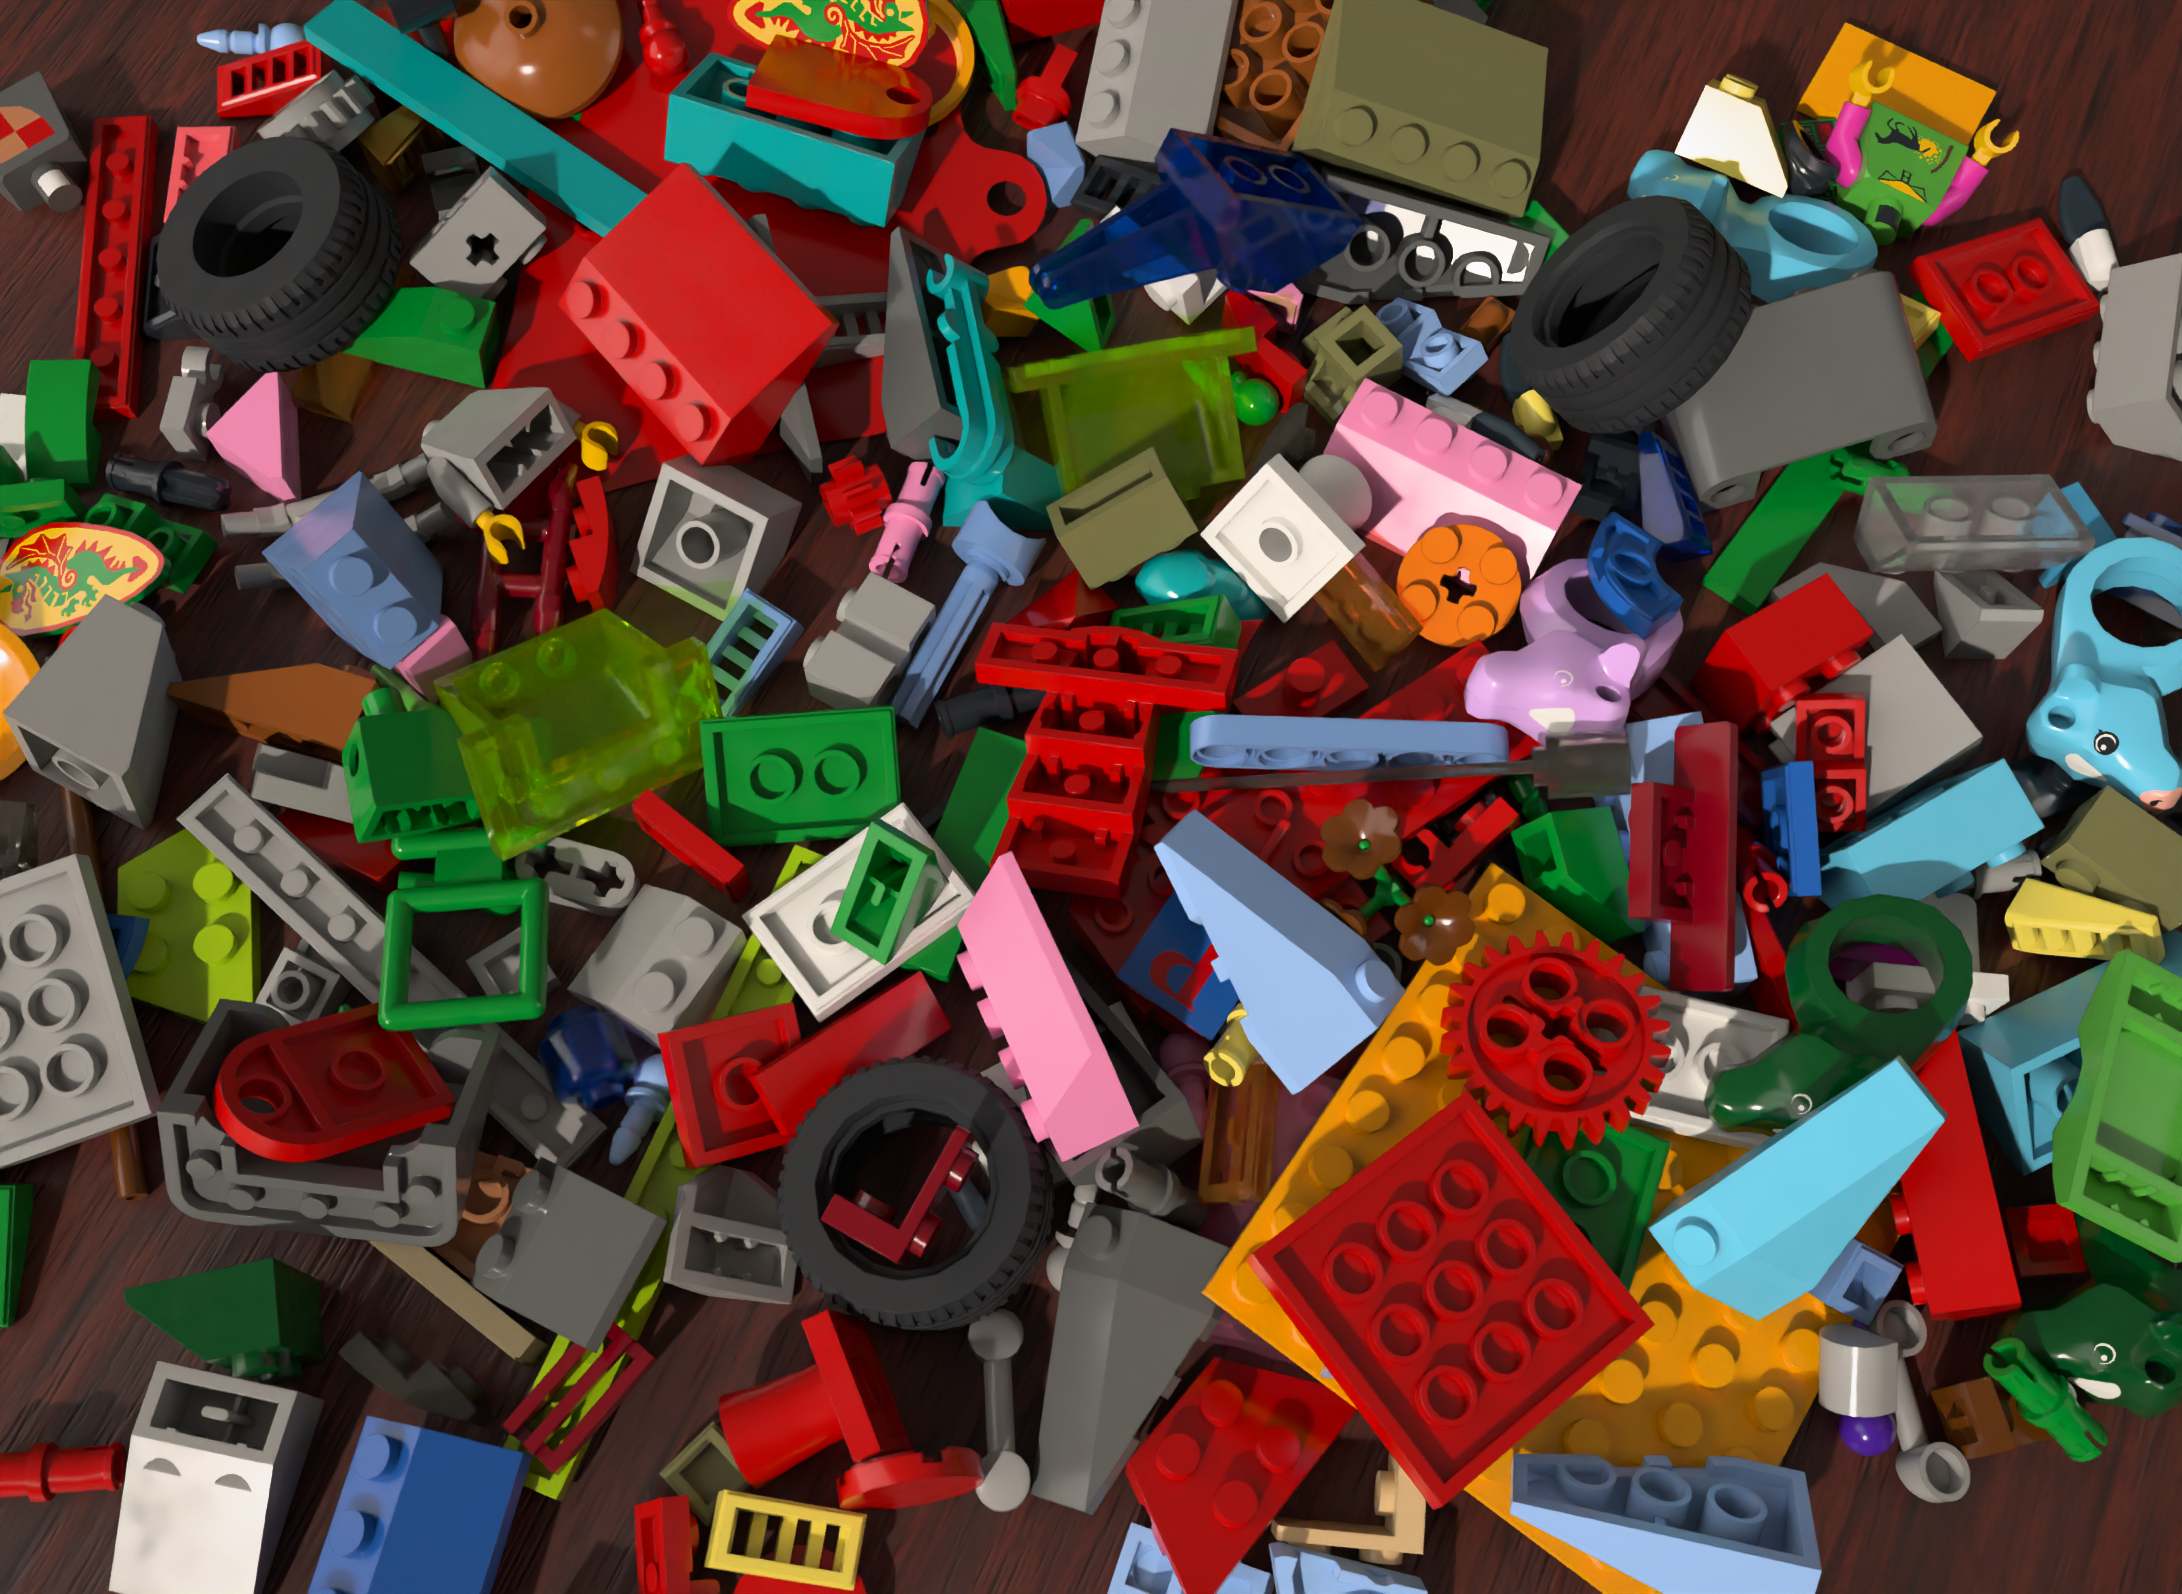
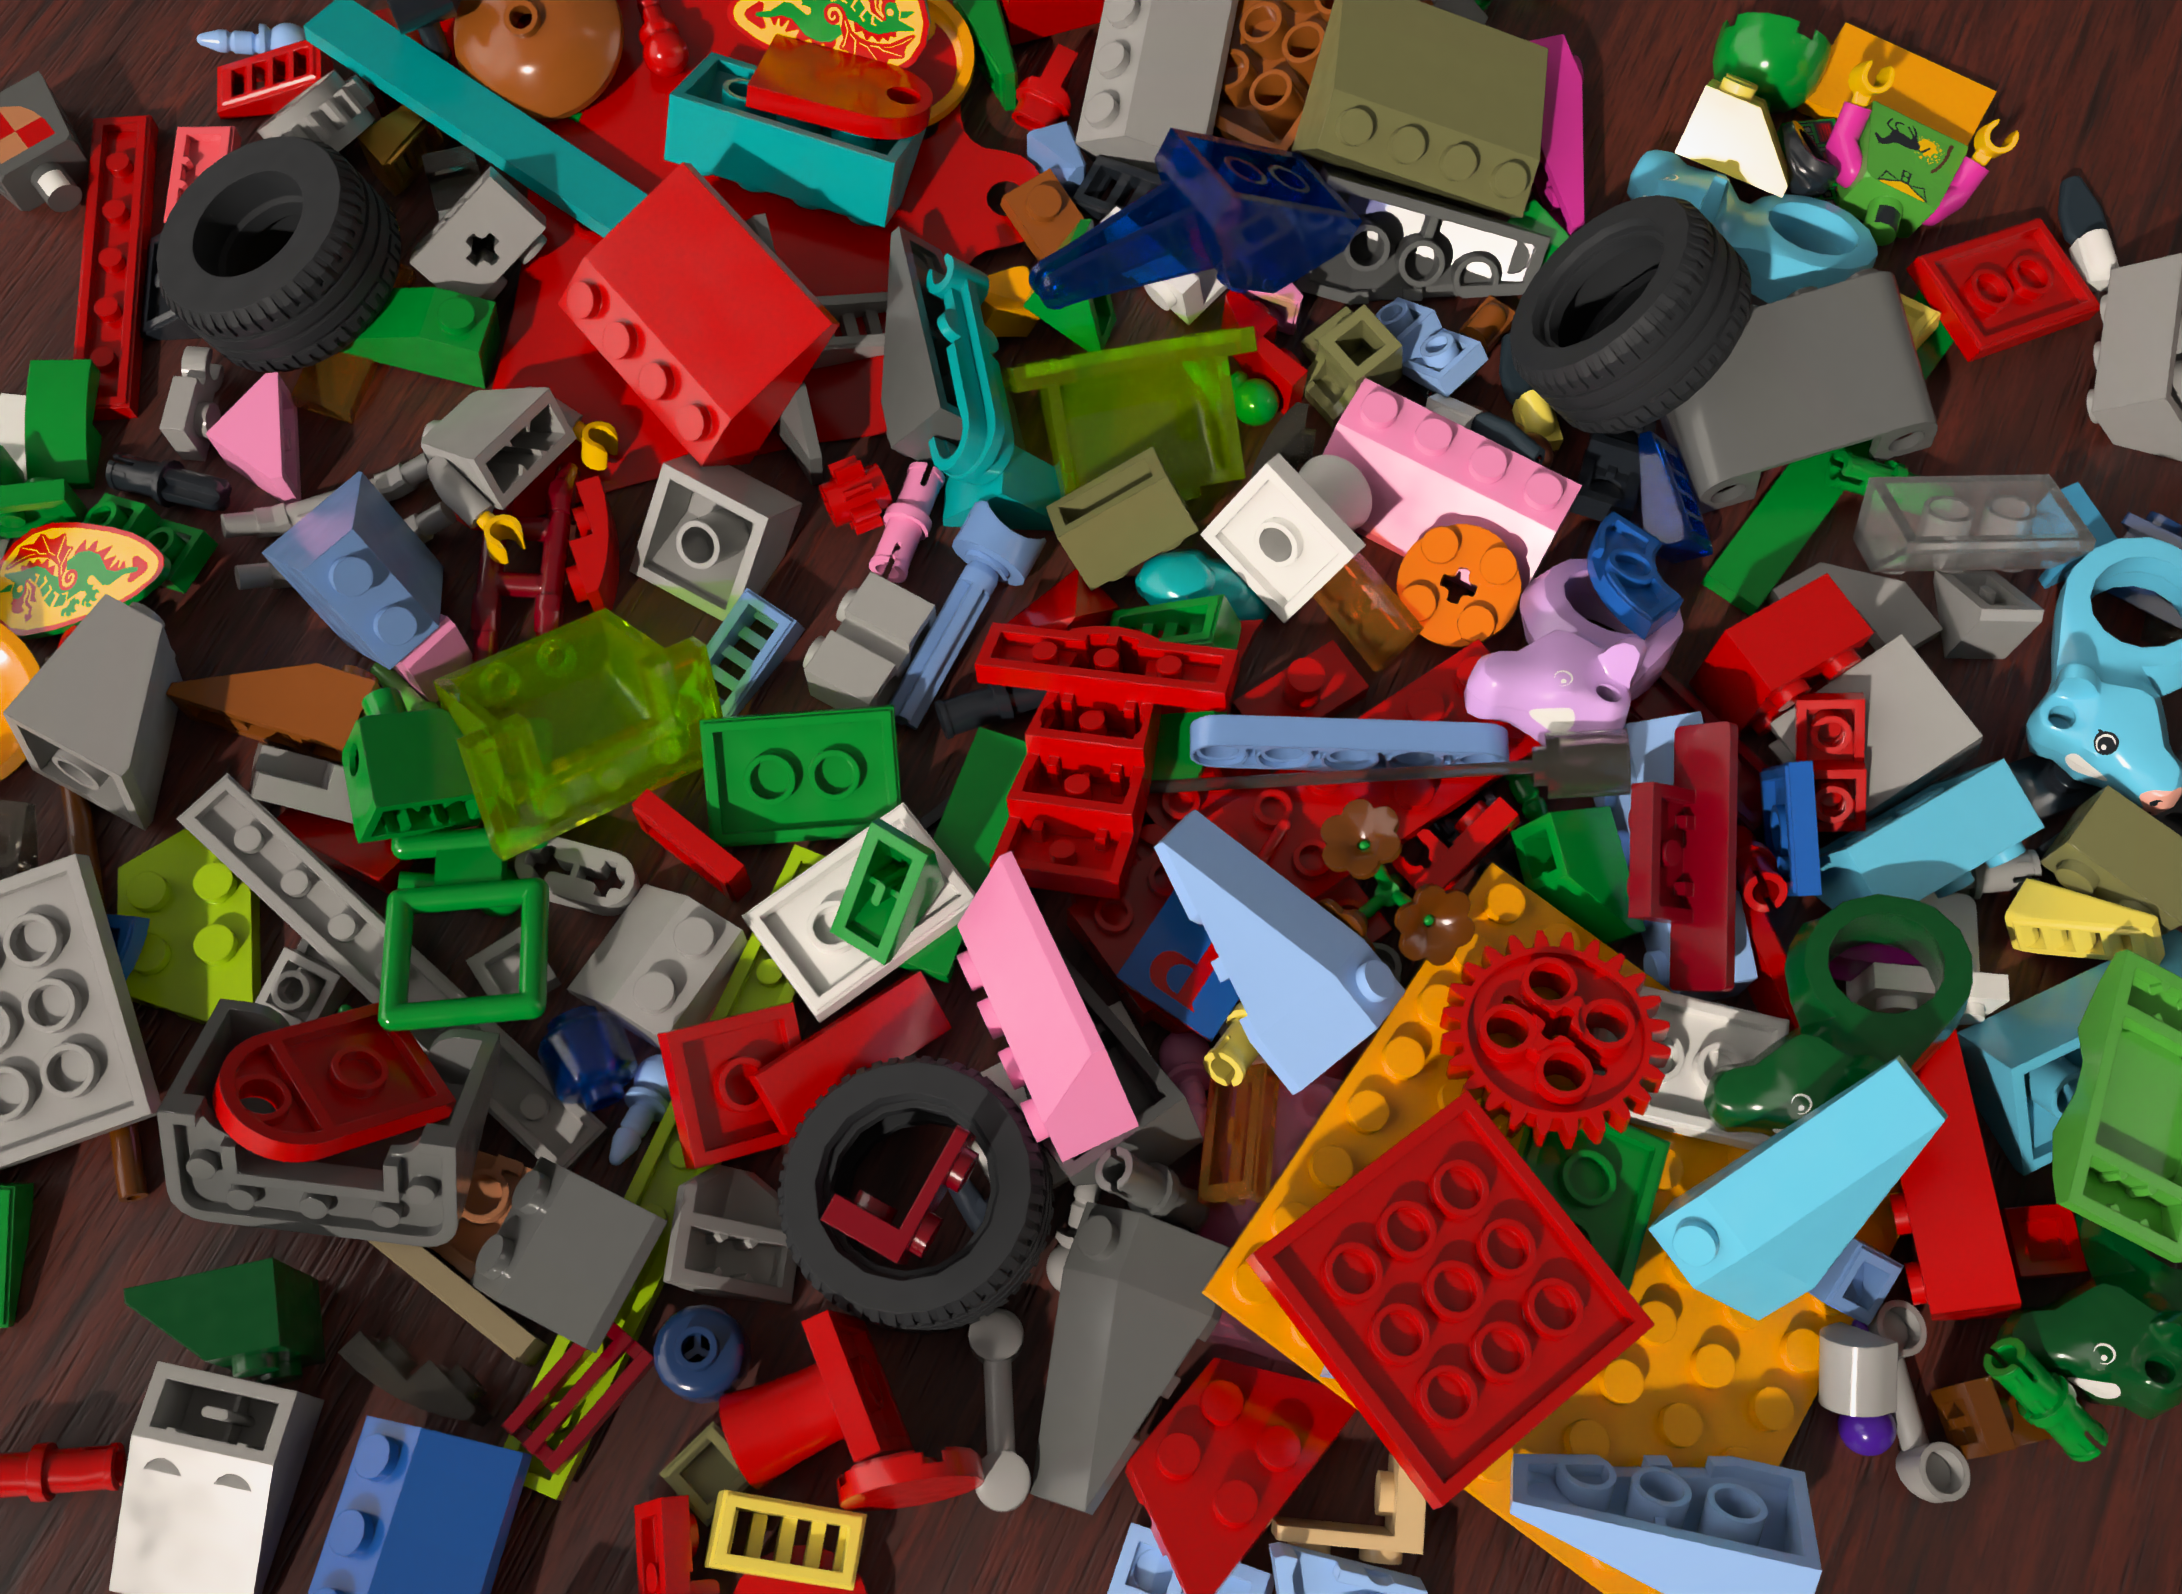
(682, 1341): none -> dark blue head
(1041, 213): none -> dark orange plate
(1560, 171): none -> dark pink slope
(1773, 56): none -> green cylinder

